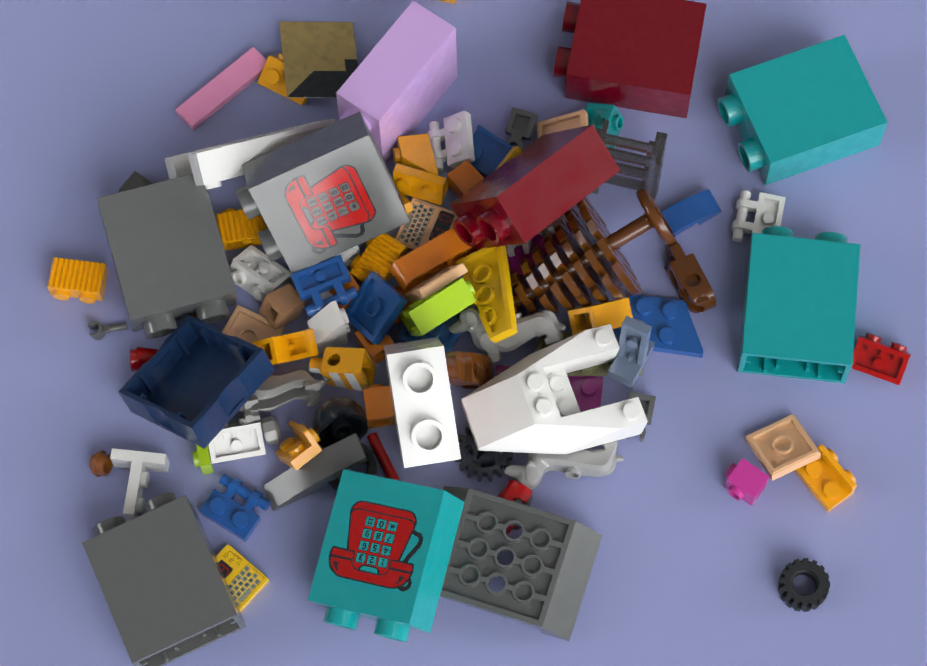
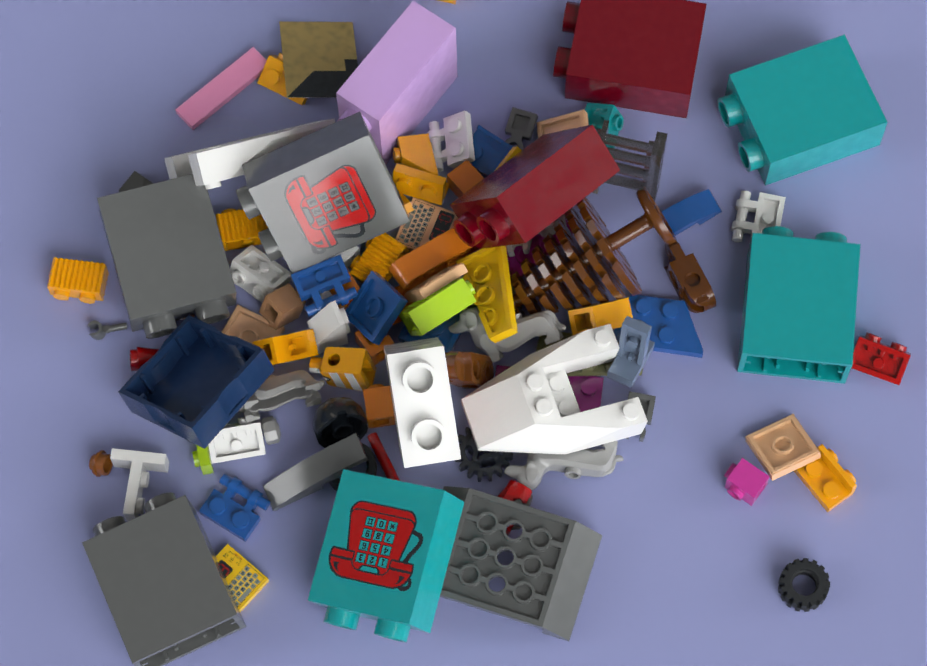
(299, 449): light orange bracket -> none

